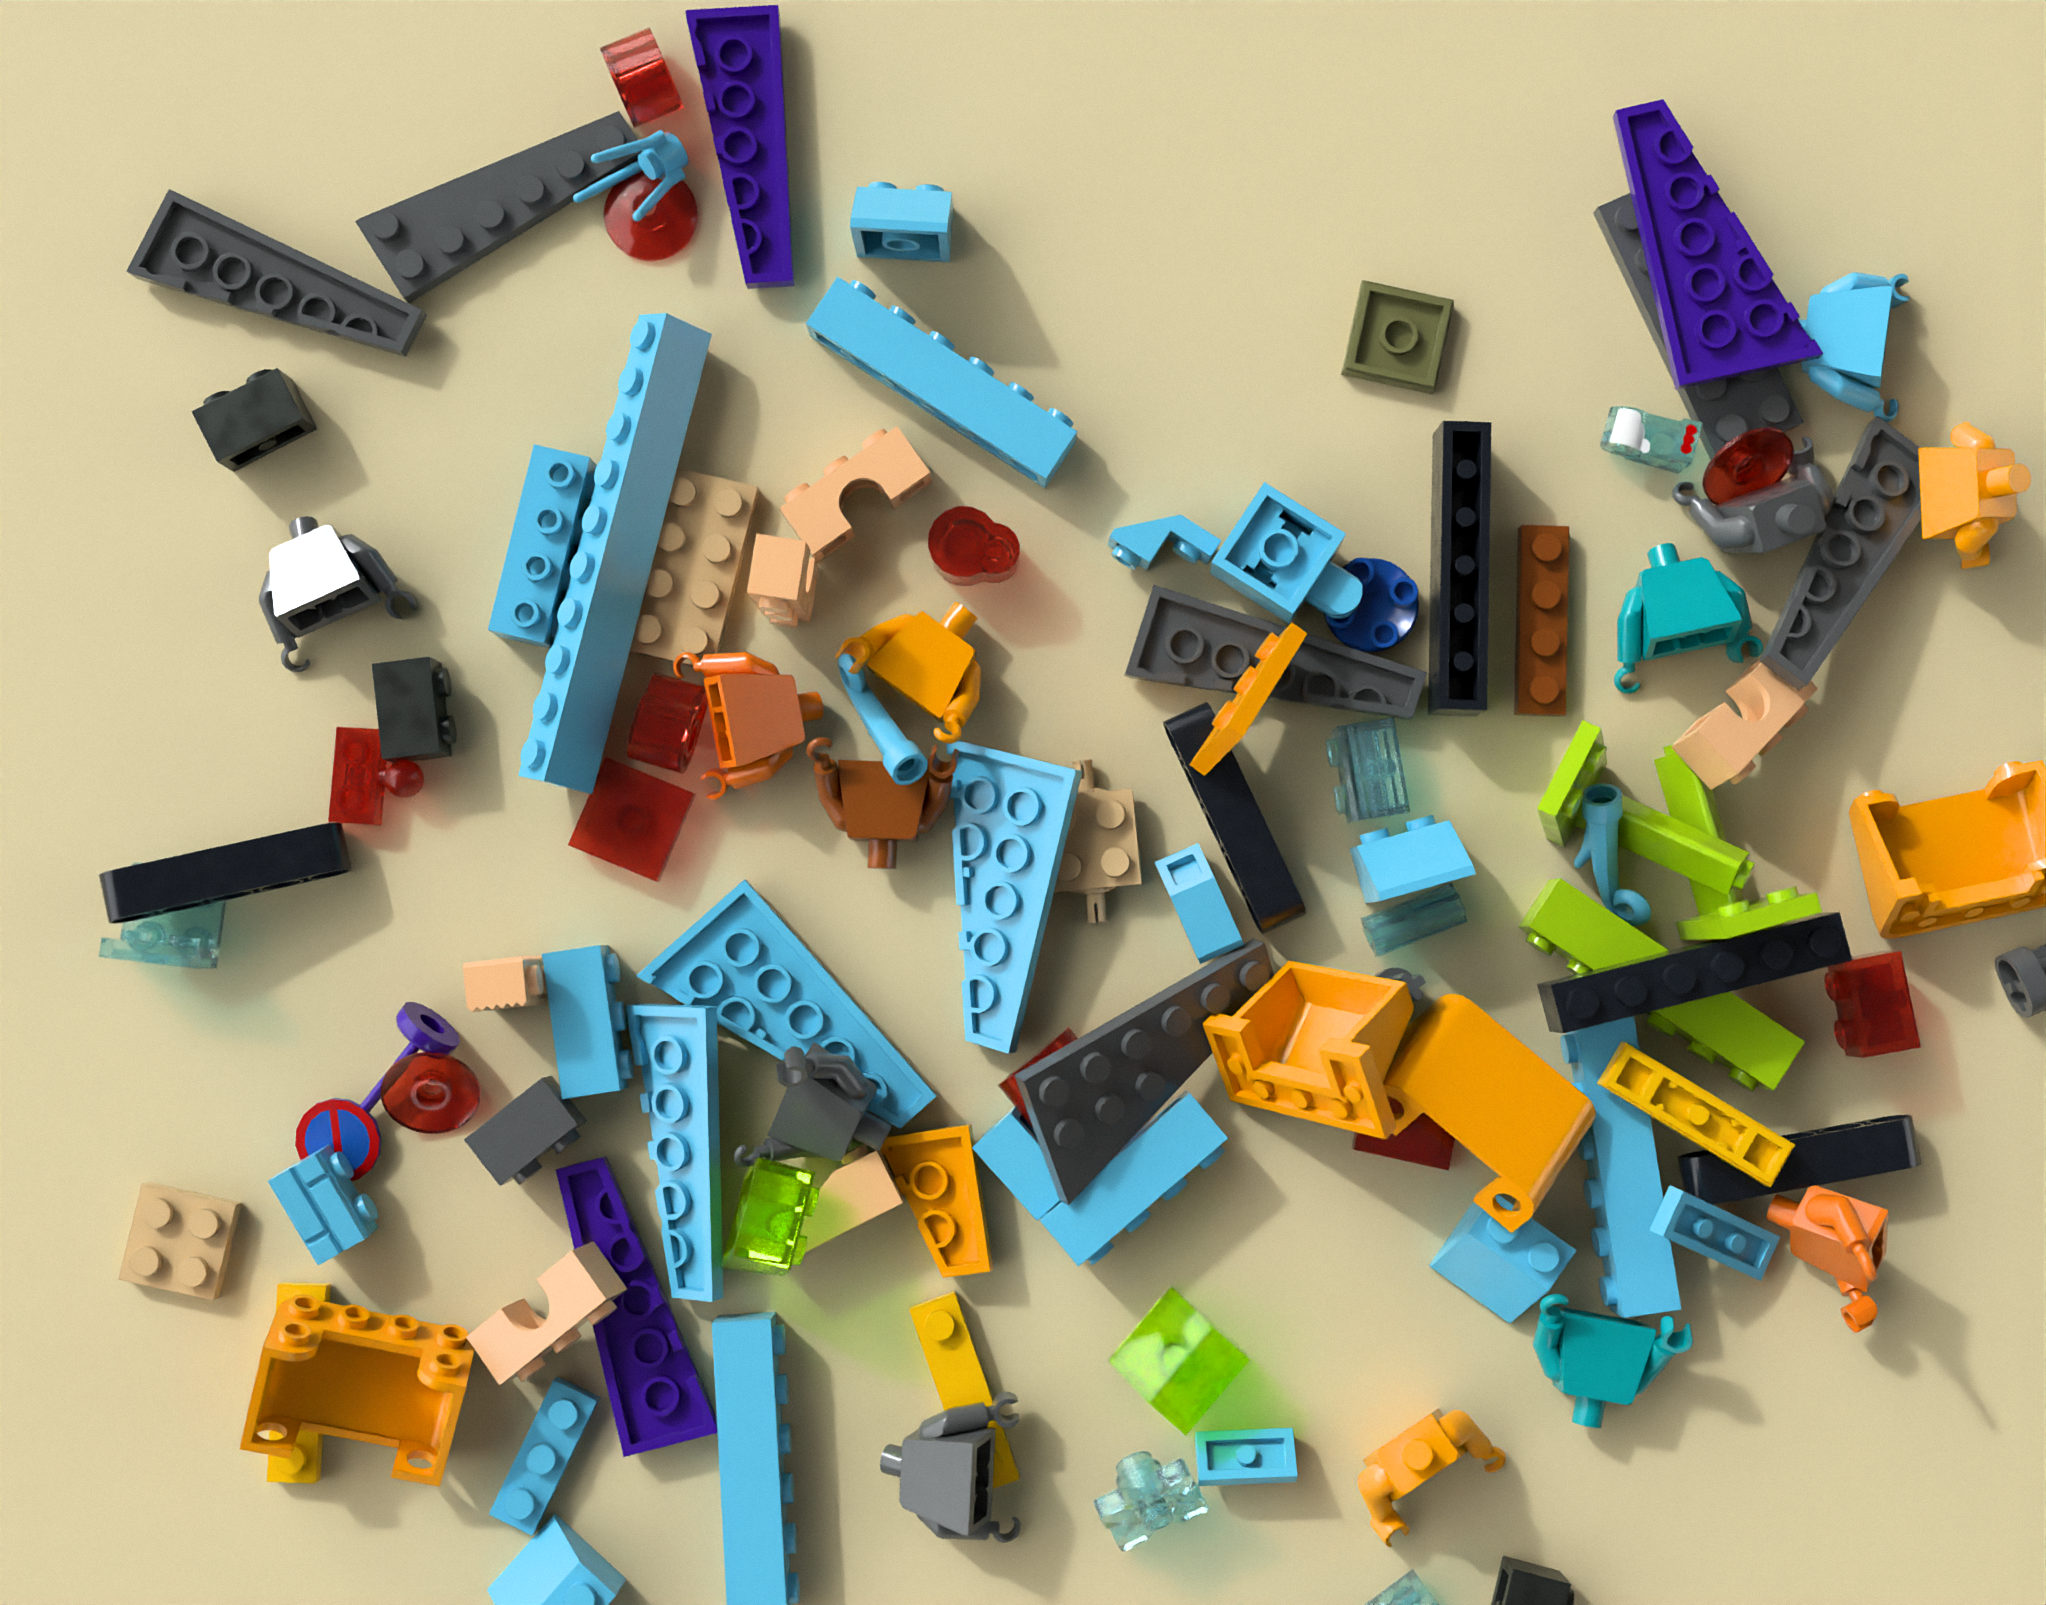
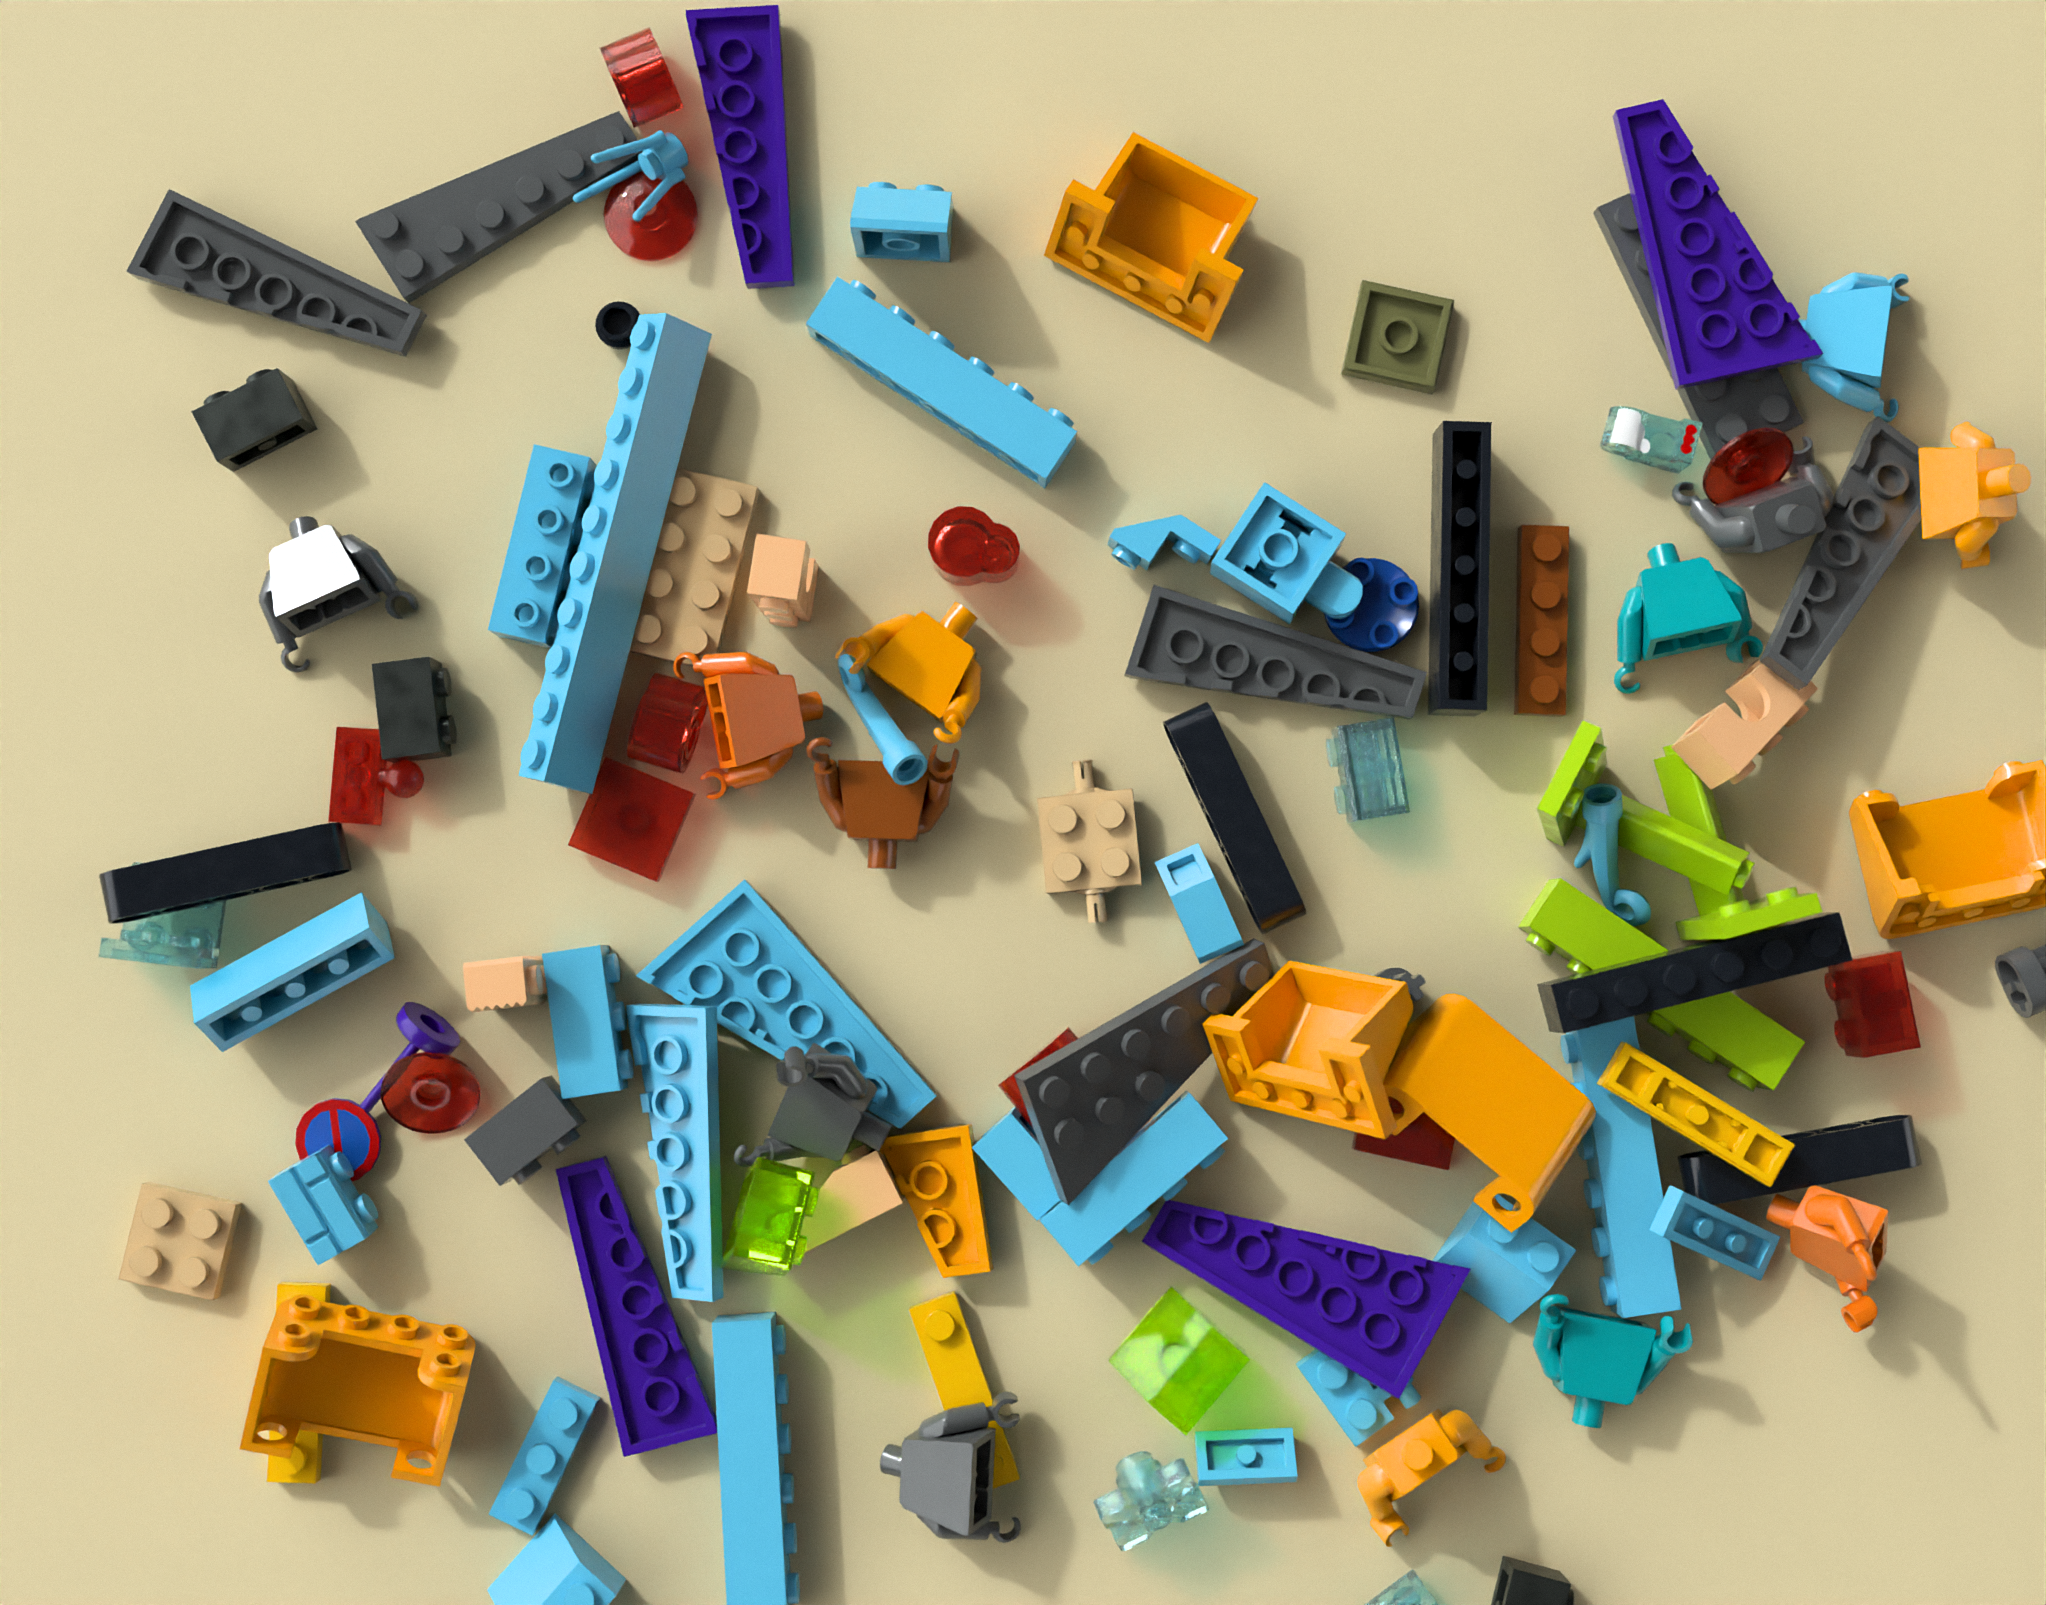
(291, 972): none -> medium azure brick
(578, 1291): light nougat arch -> none
(616, 323): none -> black plate
(884, 464): light nougat arch -> none
(1006, 867): medium azure wing -> none
(1156, 235): none -> light orange windscreen
(1252, 690): light orange wing -> none
(1337, 1295): none -> dark purple wing
(1350, 1397): none -> medium azure plate
(1410, 860): medium azure slope -> none
(1413, 920): clear light blue axle -> none

